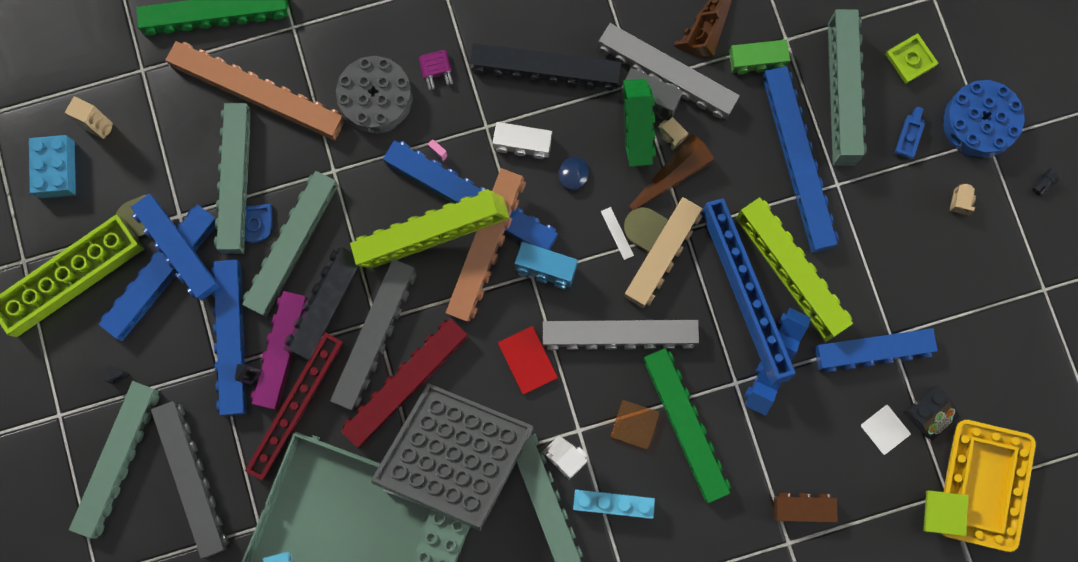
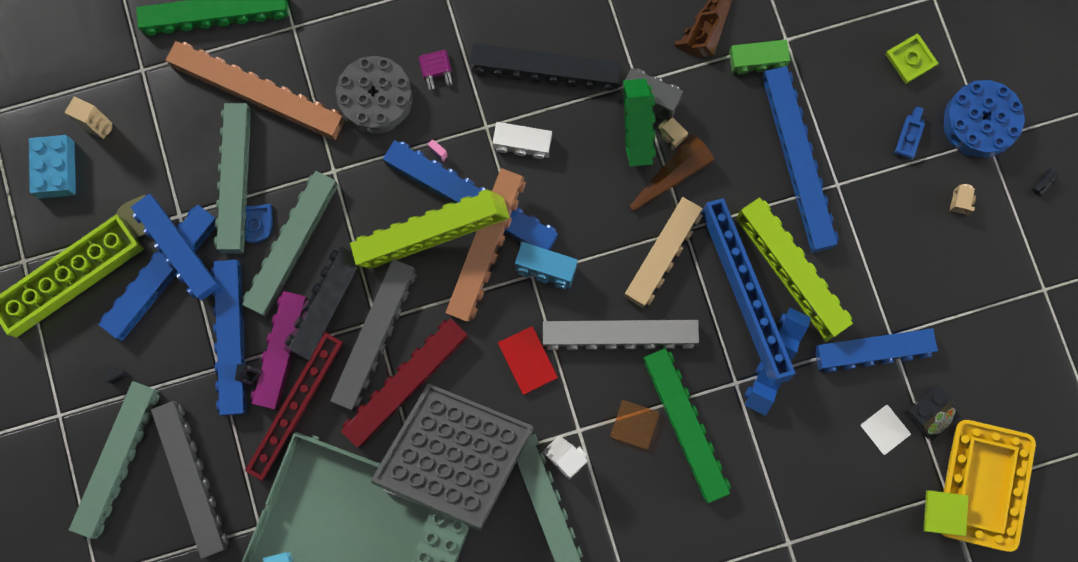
(573, 173): dark blue hat -> none
(613, 504): medium azure brick -> none
(617, 233): white sticker -> none
(644, 227): olive tile -> none
(695, 86): light grey brick -> none
(805, 508): reddish brown brick -> none
(846, 88): sand green brick -> none

